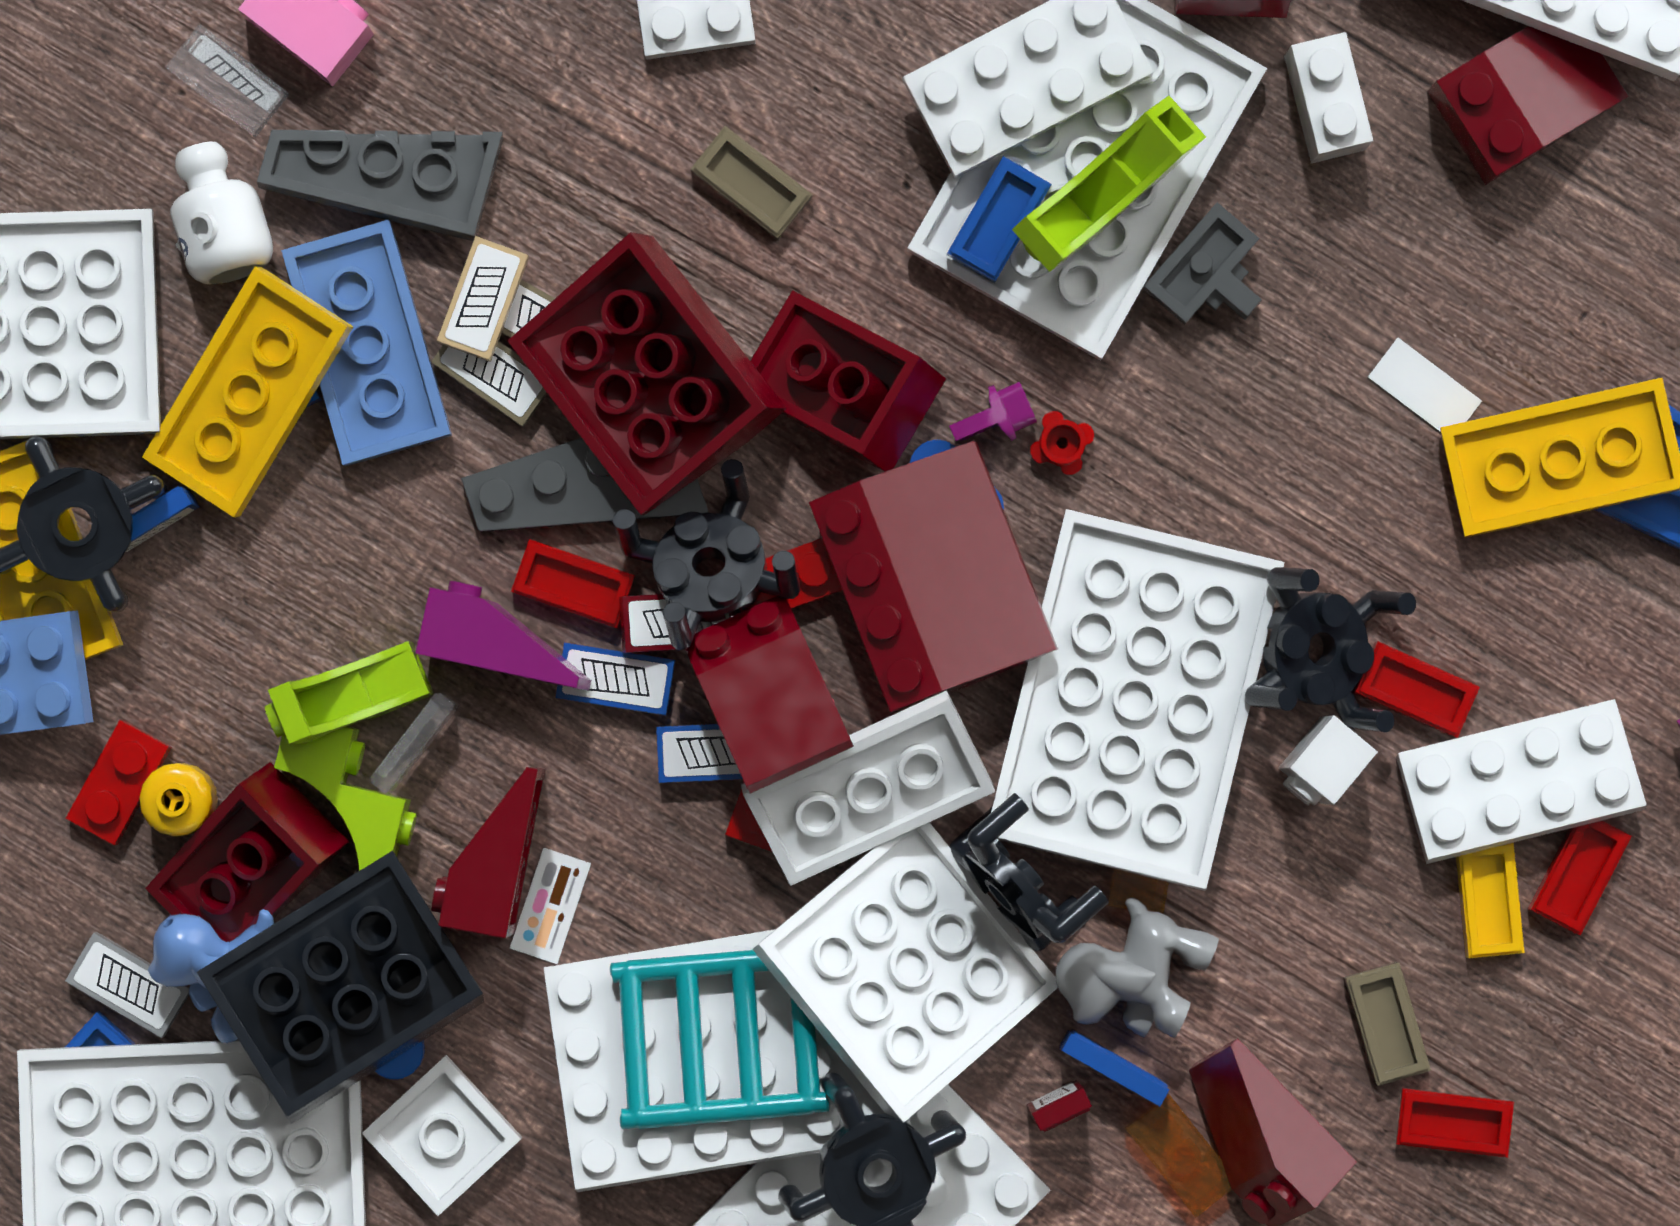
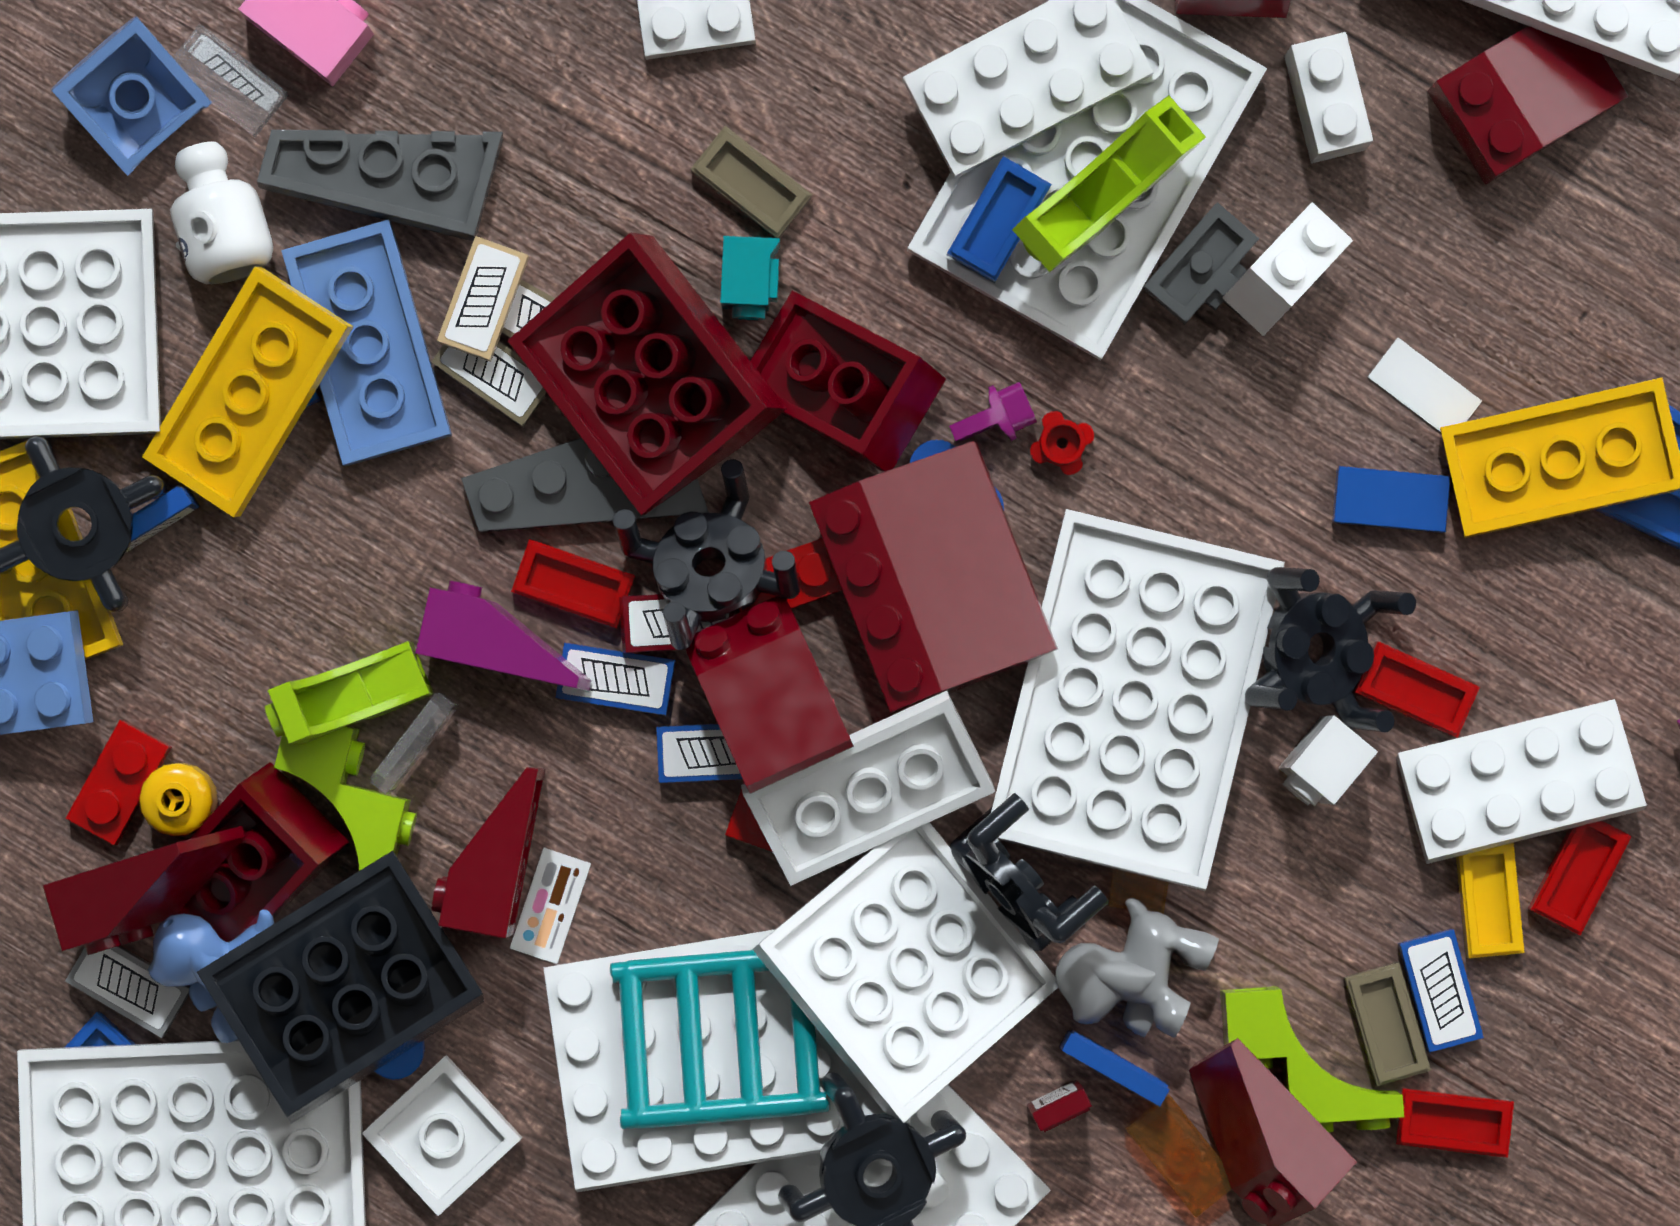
(130, 94): none -> medium blue slope
(134, 892): none -> dark red slope
(749, 276): none -> teal window
(1262, 1025): none -> lime arch
(1287, 269): none -> white brick
(1391, 499): none -> blue tile
(1440, 990): none -> tile

